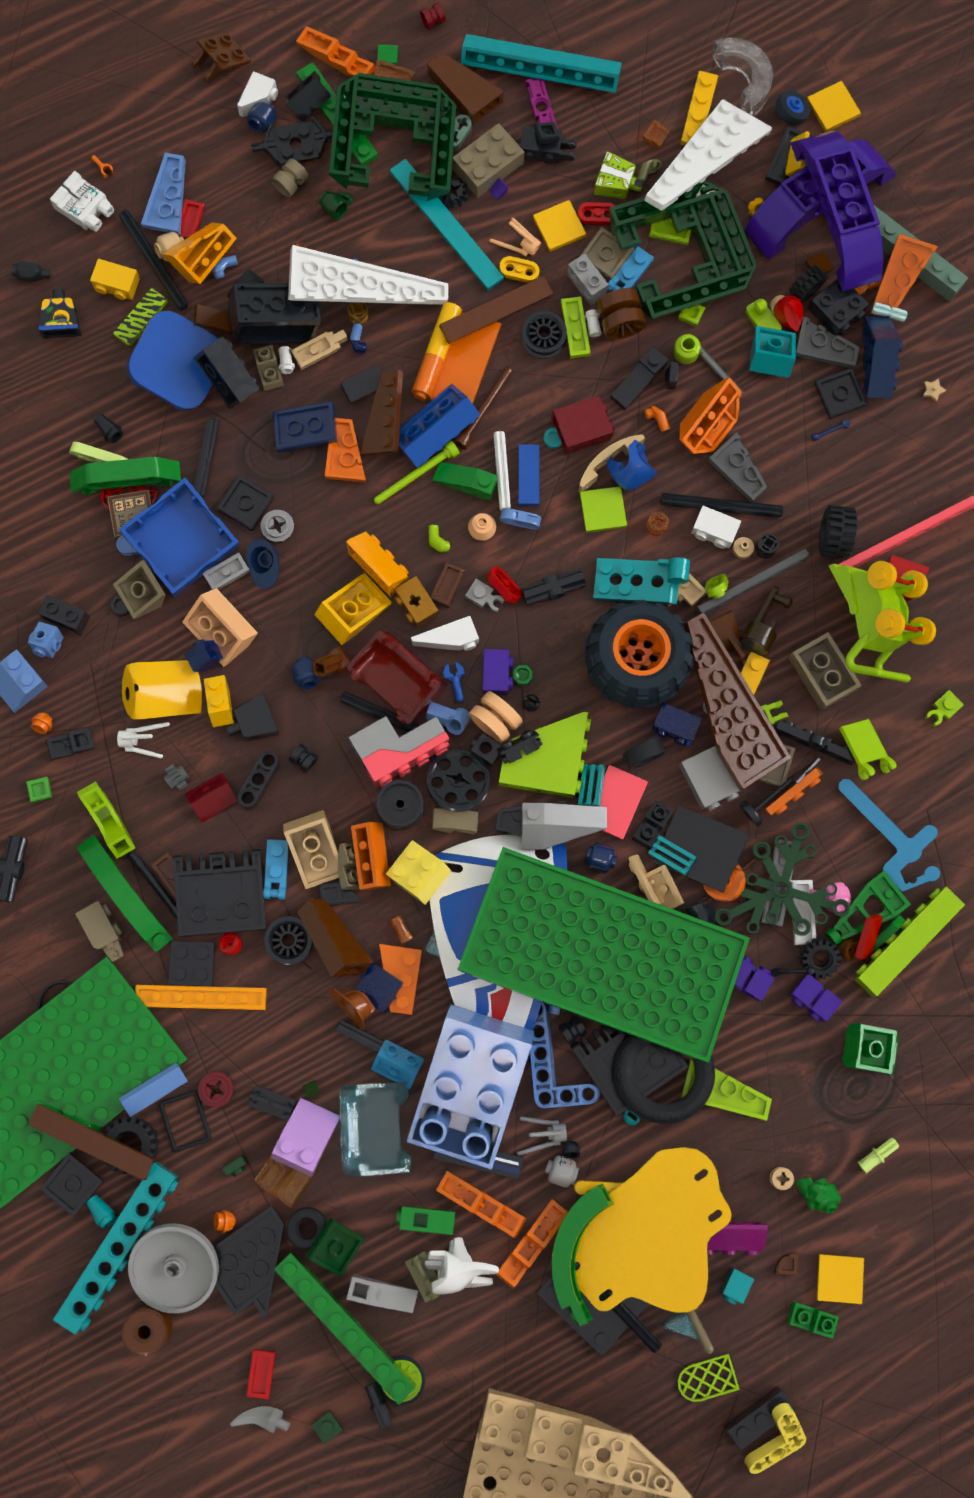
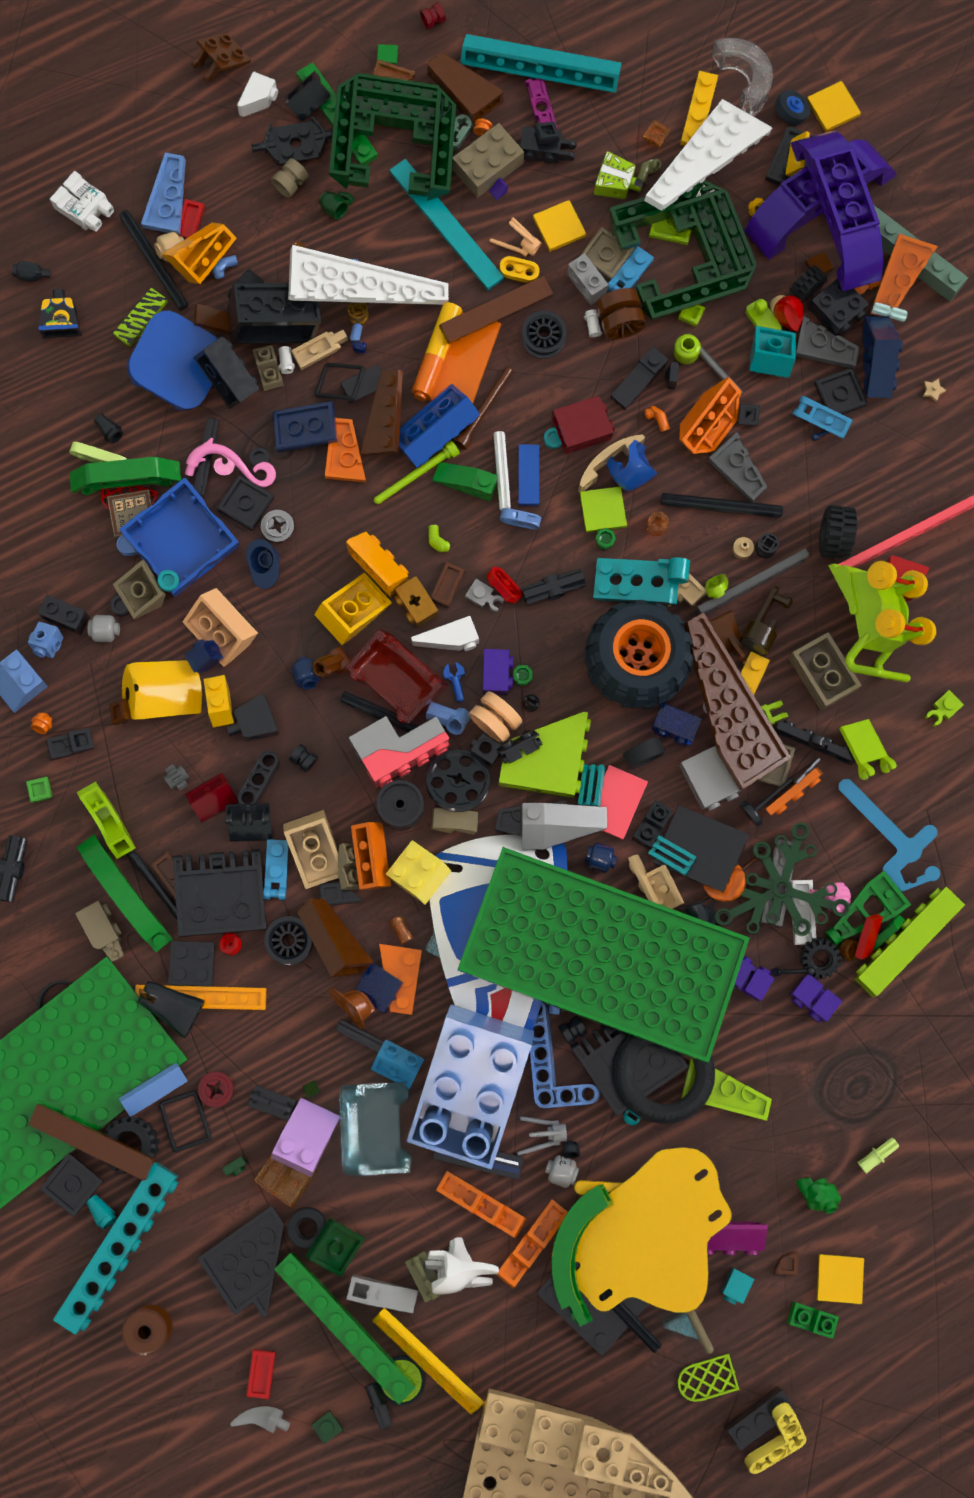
(103, 167): orange hand -> none
(103, 628): none -> light grey head
(115, 279): yellow brick -> none
(120, 711): none -> reddish brown tile
(130, 737): white plant -> none
(168, 580): none -> teal tile
(171, 1006): none -> black piece
(173, 1268): light grey dish -> none
(208, 447): none -> bright pink plant
(223, 1221): orange plate -> none
(226, 572): light grey plate -> none
(249, 822): none -> black hinge
(258, 455): none -> black tile
(261, 116): dark blue head -> none
(332, 53): orange slope -> none
(361, 368): none -> black piece
(426, 1220): green brick -> none
(427, 1361): none -> yellow tile
(462, 192): black gear -> none
(482, 126): none -> orange bush
(482, 526): light nougat cone -> none
(576, 327): lime plate -> none
(597, 211): red plate -> none
(605, 539): none -> green tile
(715, 527): white brick -> none
(748, 414): none -> black tile
(777, 1177): tan wheel -> none
(823, 417): none -> dark azure plate
(870, 1048): green slope -> none

